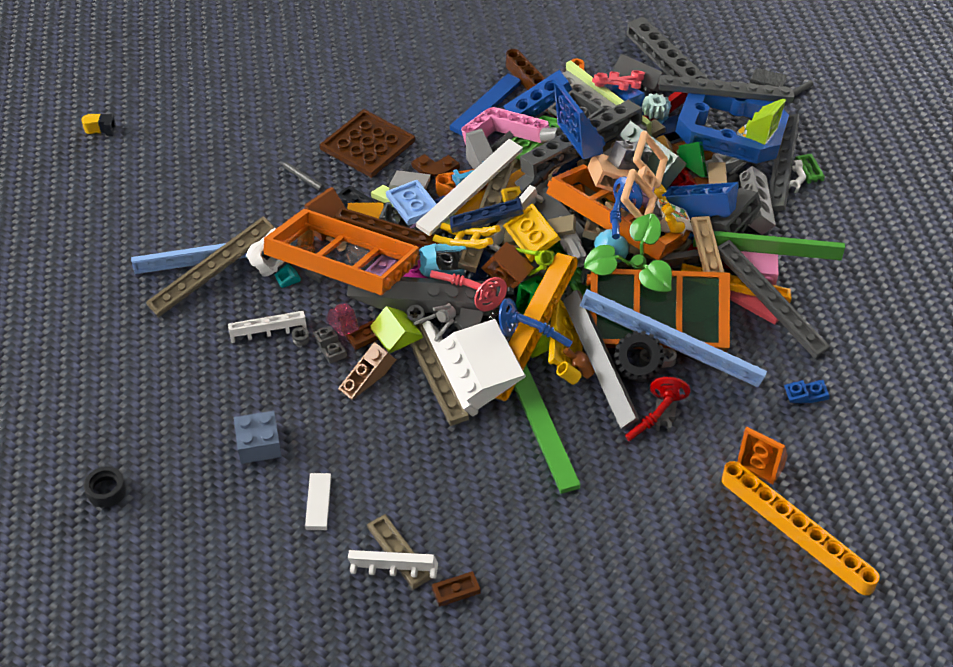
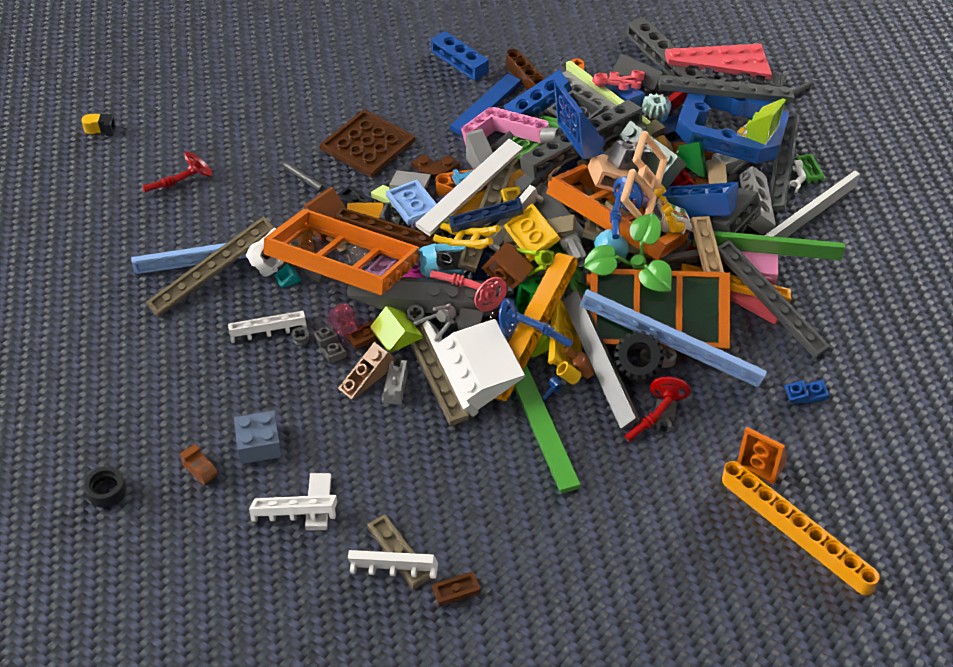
(196, 165): none -> red dish
(198, 464): none -> dark orange leg
(293, 506): none -> white hinge
(395, 383): none -> light grey hinge
(460, 55): none -> blue brick
(555, 385): none -> blue hand
(724, 59): none -> coral wing
(816, 206): none -> white tile

